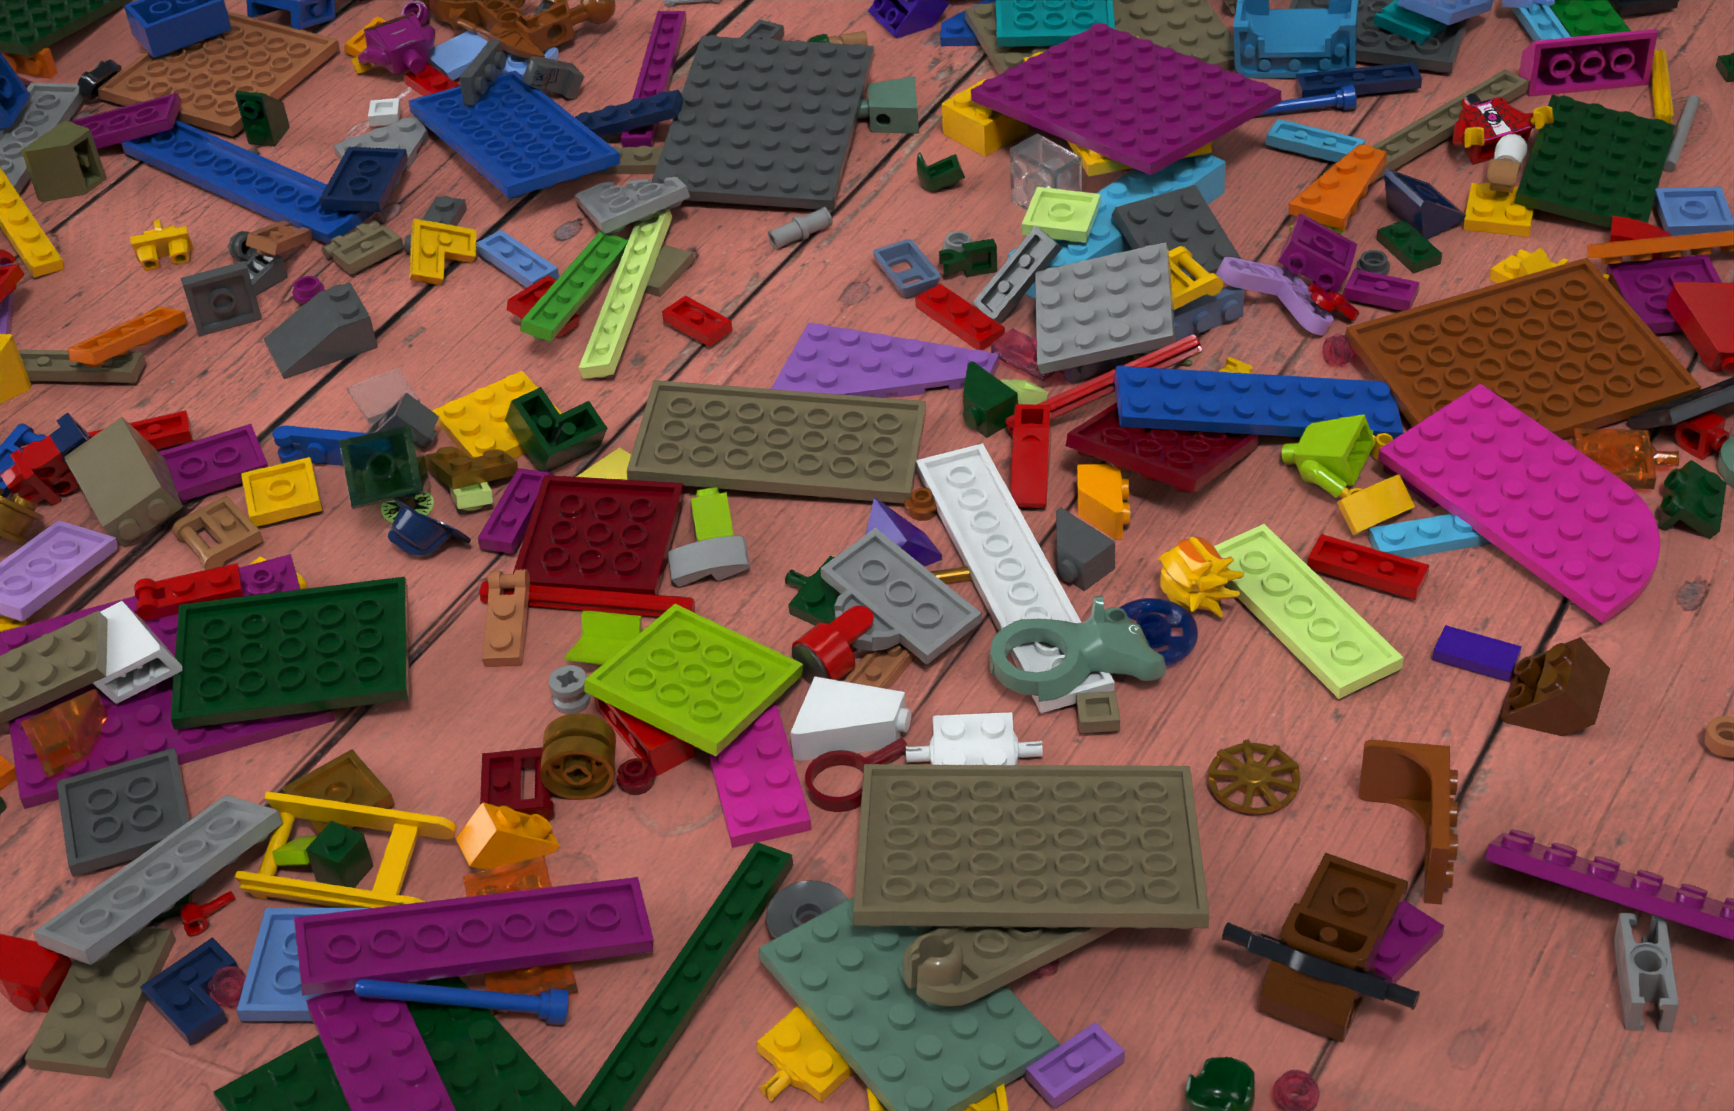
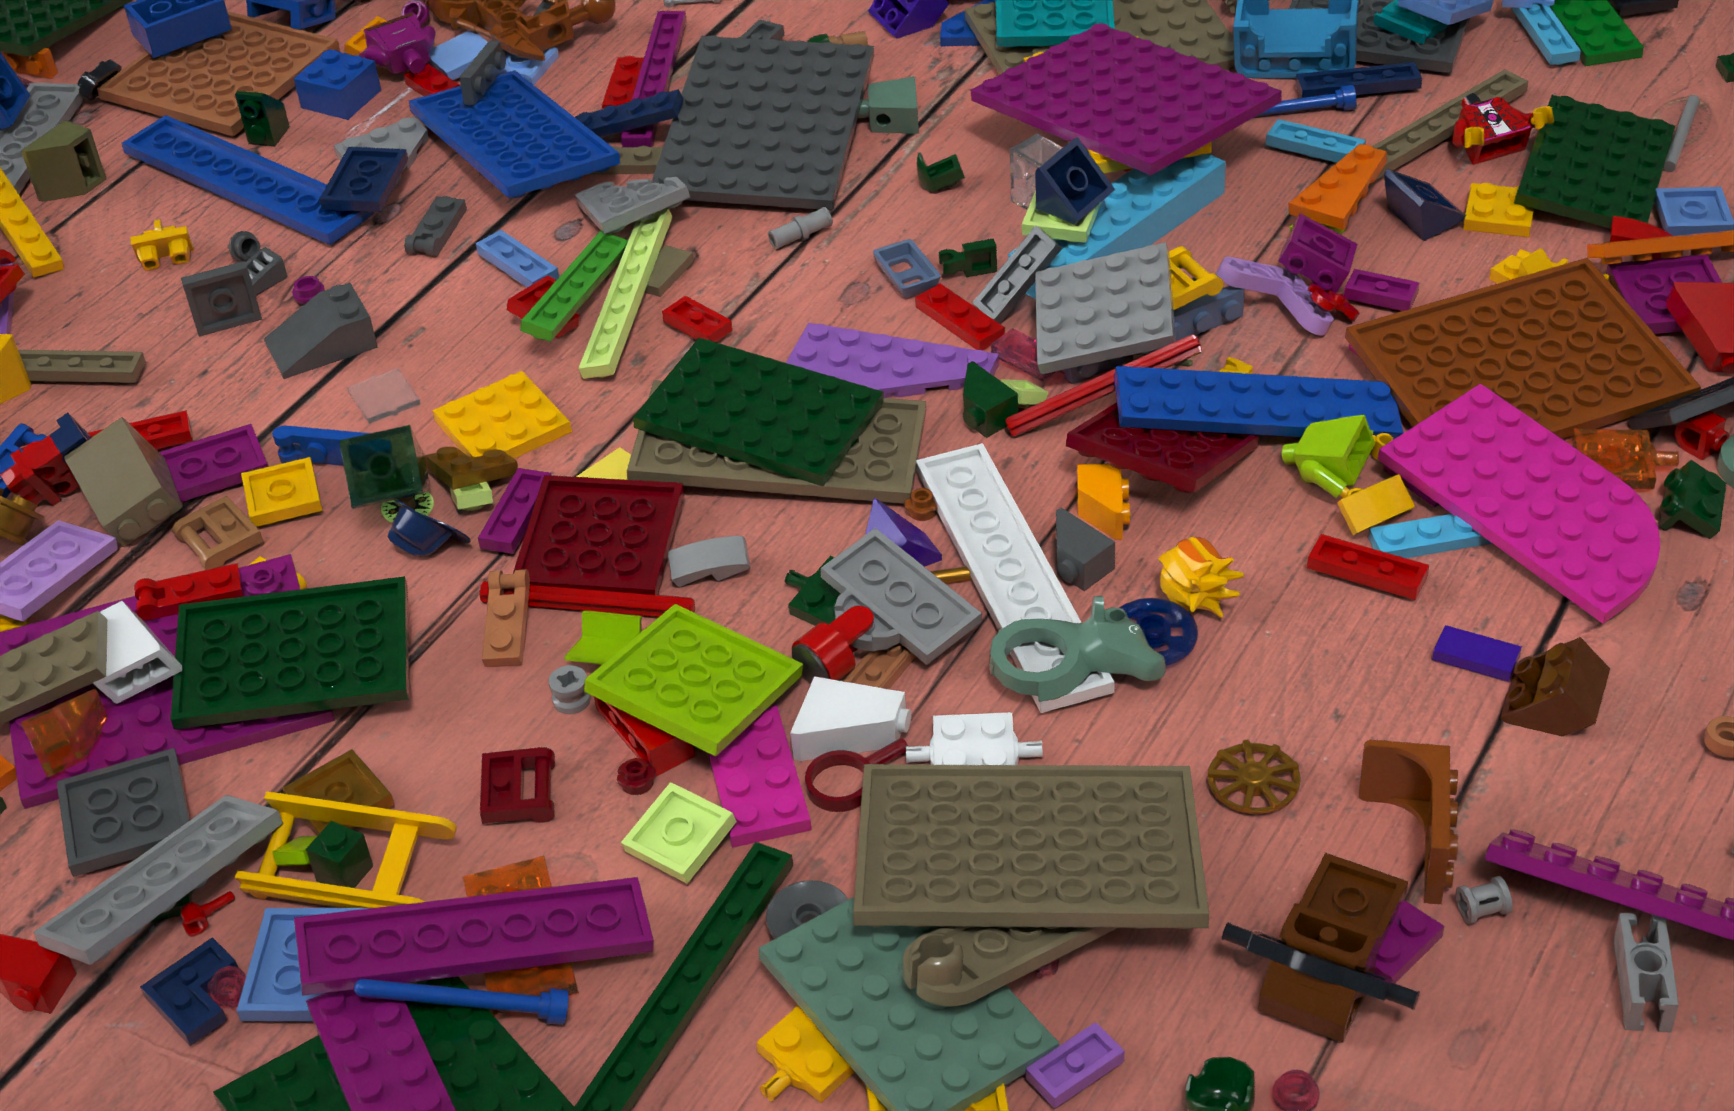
(99, 1007): dark tan plate -> none
(126, 336): orange plate -> none
(132, 120): magenta tile -> none
(278, 238): nougat plate -> none
(337, 84): none -> blue brick
(363, 246): dark tan plate -> none
(384, 112): white plate -> none
(408, 412): dark grey slope -> none
(433, 243): yellow plate -> none
(504, 837): light orange slope -> none
(553, 76): dark grey leg -> none
(554, 437): dark green brick -> none
(578, 756): pearl gold wheel -> none
(623, 81): none -> red plate
(678, 832): none -> yellowish green plate
(711, 514): lime slope -> none
(759, 411): none -> dark green plate
(955, 240): light grey plate -> none
(978, 125): yellow brick -> none
(1031, 455): red slope -> none
(1070, 183): none -> dark blue slope
(1098, 712): dark tan plate -> none
(1178, 220): dark grey plate -> none
(1307, 613): yellowish green plate -> none
(1337, 350): clear pink plate -> none
(1374, 261): dark grey plate -> none
(1409, 246): dark green plate -> none
(1497, 900): none -> light grey bush
(1506, 163): piece -> none
(1588, 62): dark pink slope -> none
(1661, 87): yellow axle -> none

